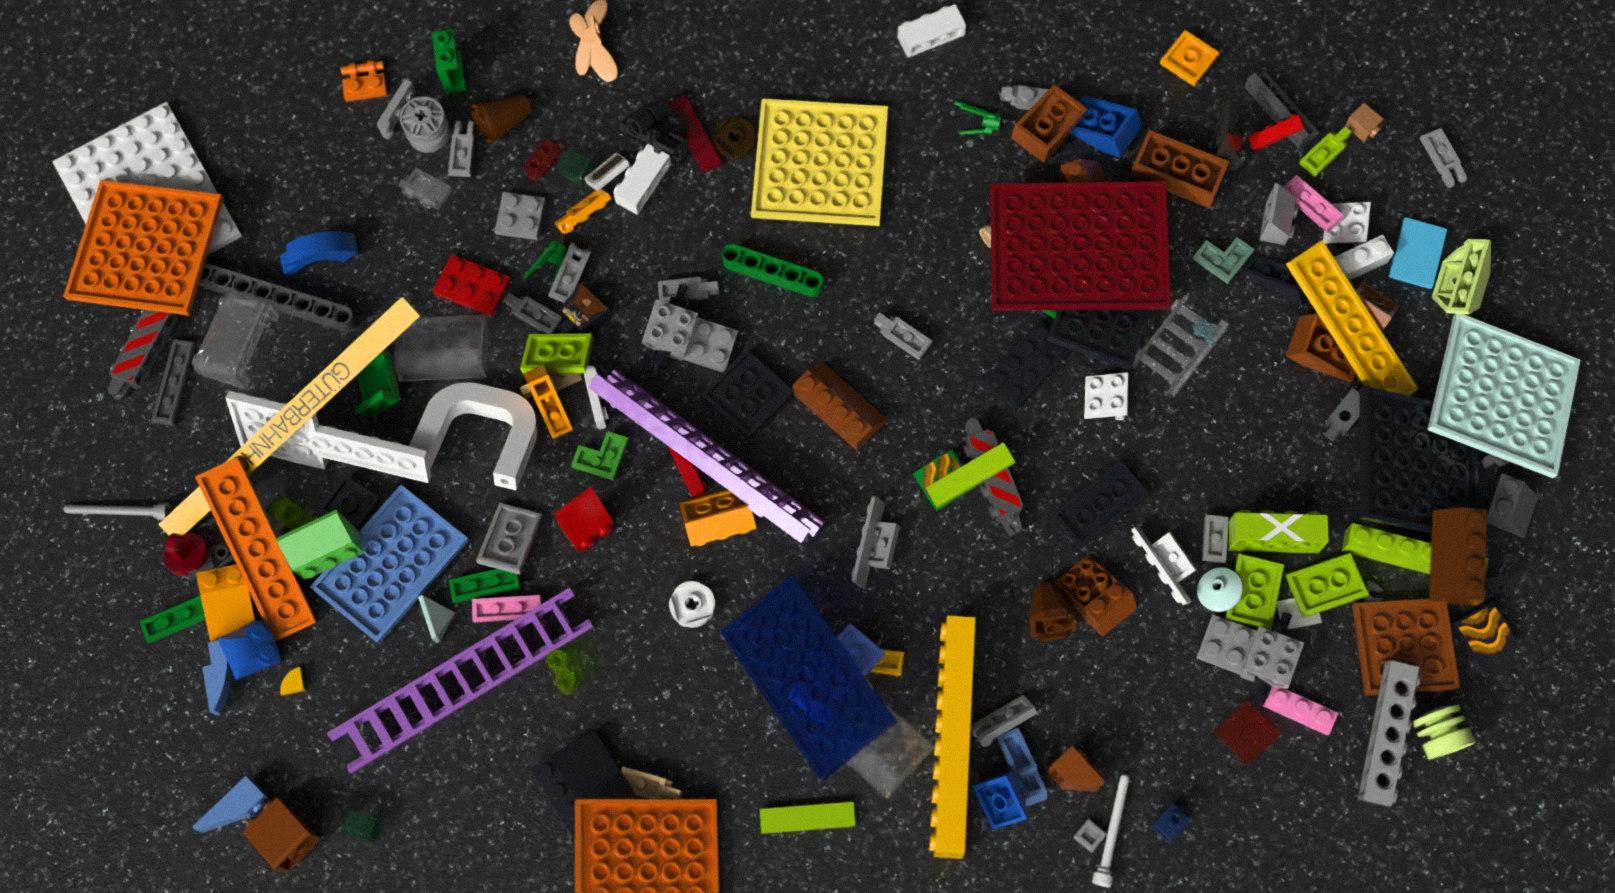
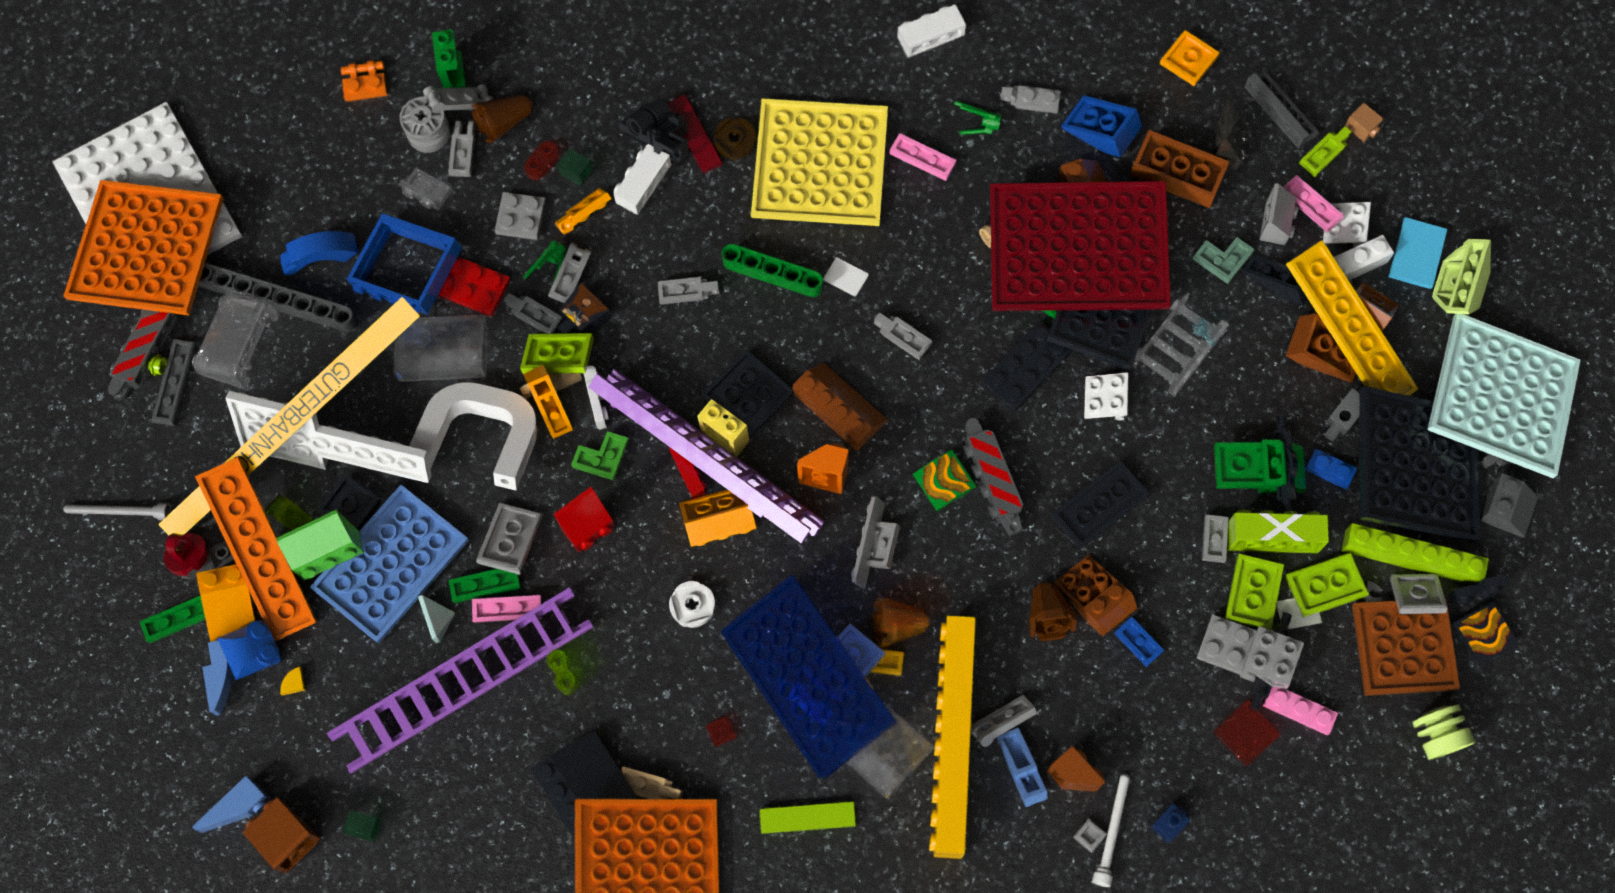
(157, 365): none -> lime plate
(374, 246): none -> blue window
(377, 386): green panel -> none
(392, 113): light grey plate -> none
(455, 98): none -> light grey plate
(590, 47): light nougat piece -> none
(606, 171): tile -> none
(682, 335): light grey piece -> none
(720, 731): none -> clear red tile
(728, 432): none -> light yellow window
(825, 468): none -> orange slope
(845, 276): none -> white sticker
(897, 622): none -> clear orange cone
(922, 157): none -> bright pink plate
(970, 475): lime tile -> none
(1002, 799): blue slope -> none
(1048, 123): dark orange slope -> none
(1139, 642): none -> blue plate
(1169, 559): white bracket -> none
(1226, 596): light aqua dish -> none
(1265, 465): none -> green piece
(1277, 132): red piece -> none
(1330, 469): none -> blue plate
(1383, 719): light grey brick -> none
(1418, 593): none -> light grey tile
(1443, 156): light grey hinge -> none
(1458, 556): reddish brown slope -> none

